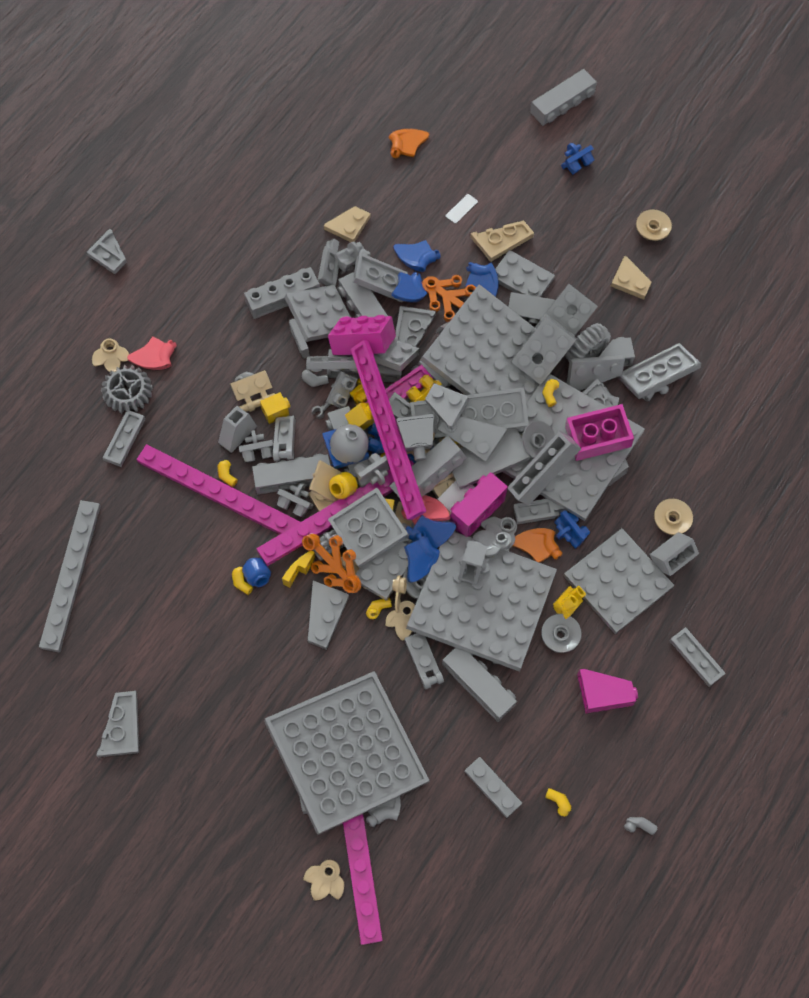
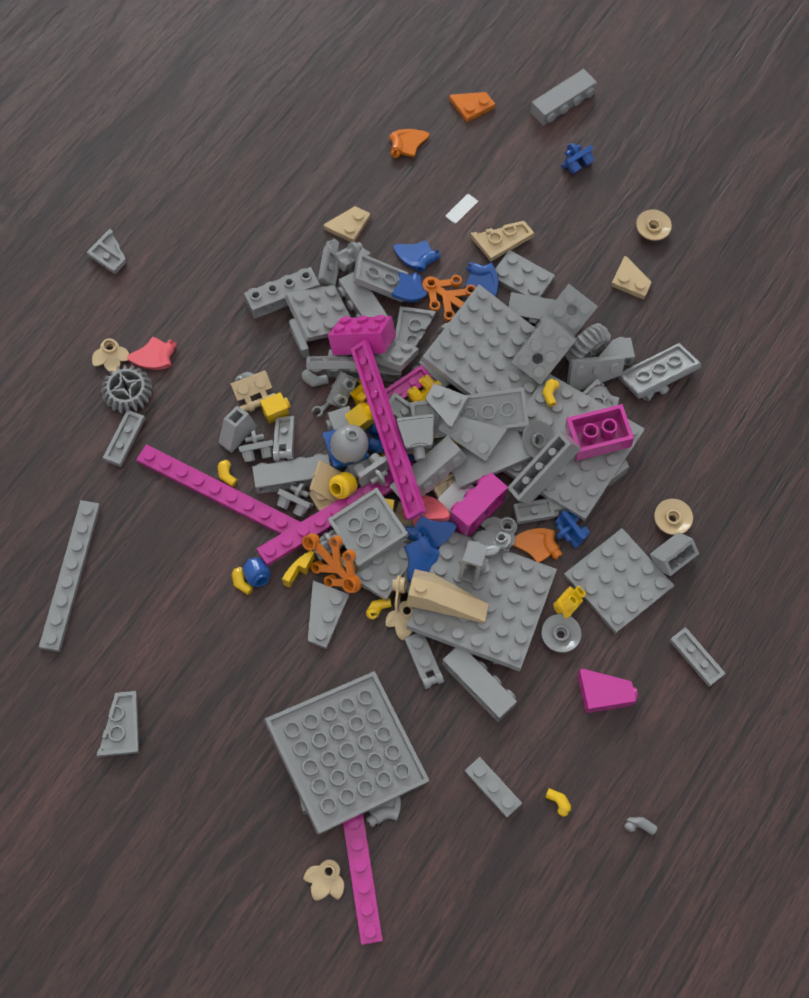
(440, 596): none -> tan wedge
(472, 104): none -> orange wing

